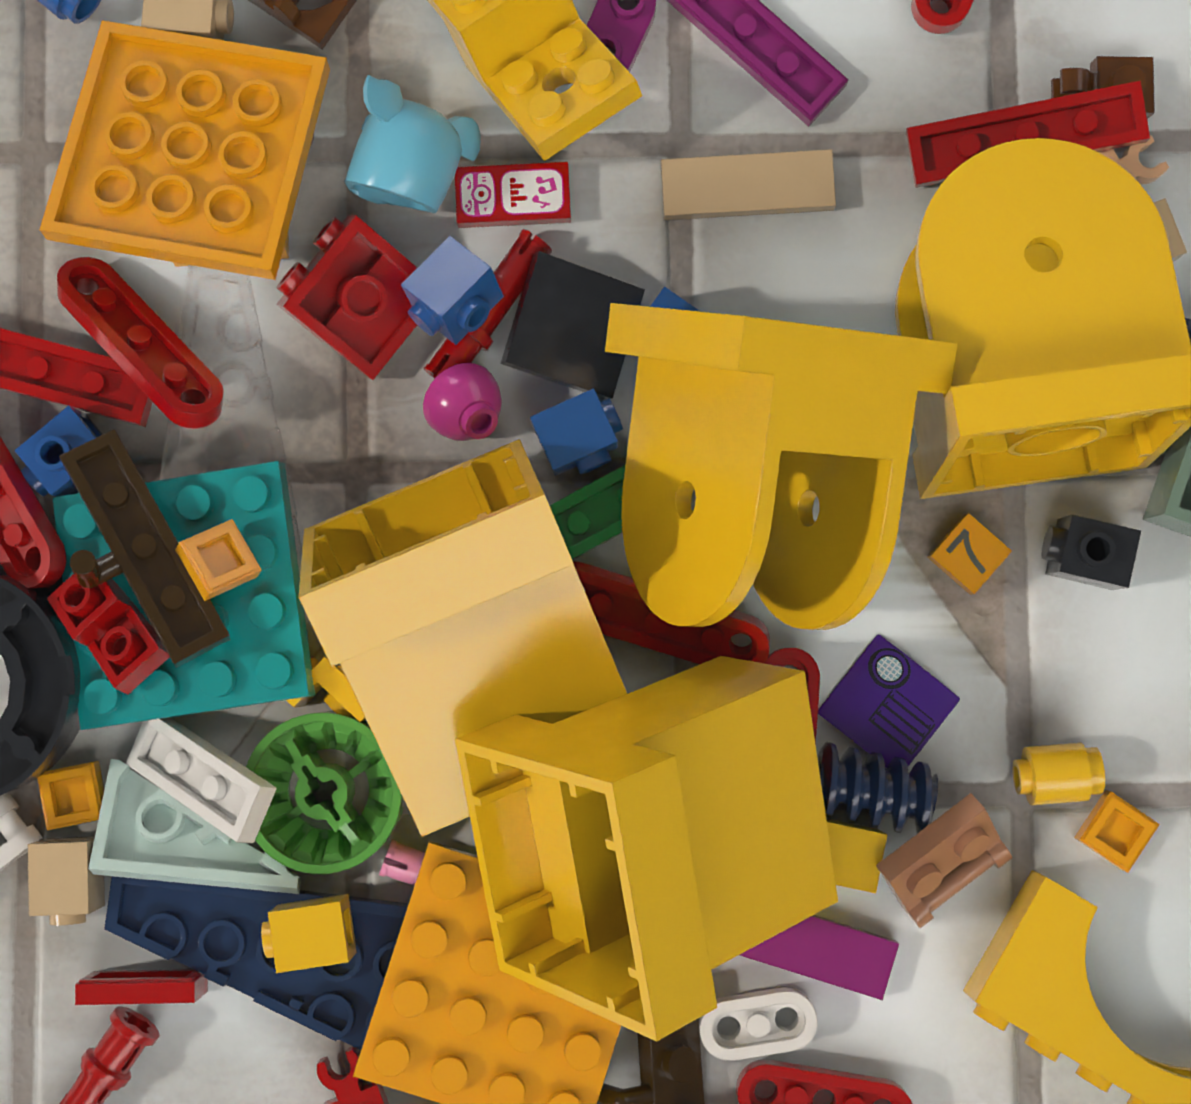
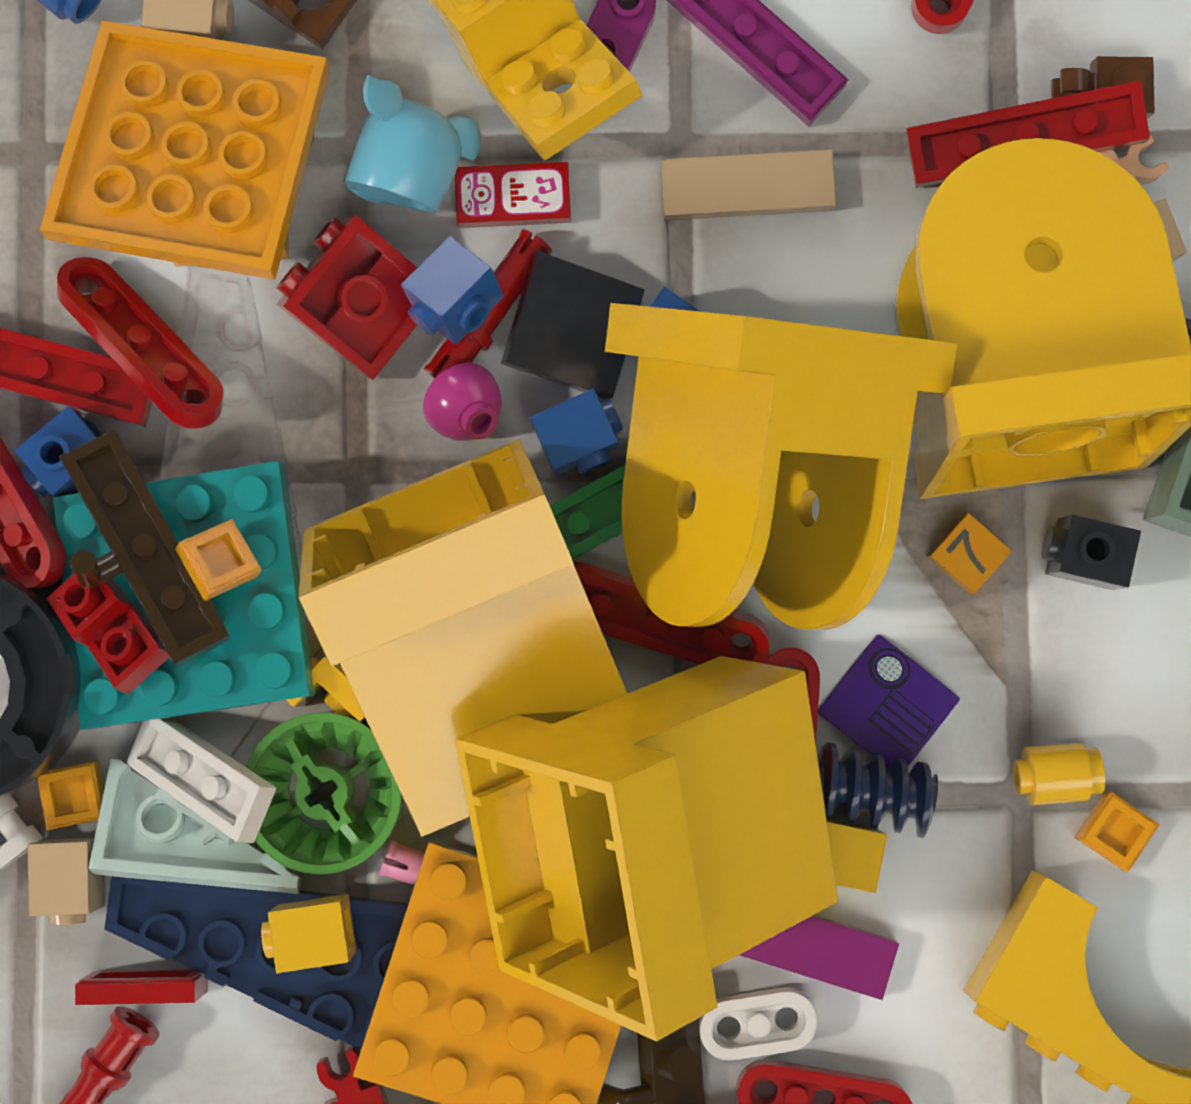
(943, 859): nougat plate -> none

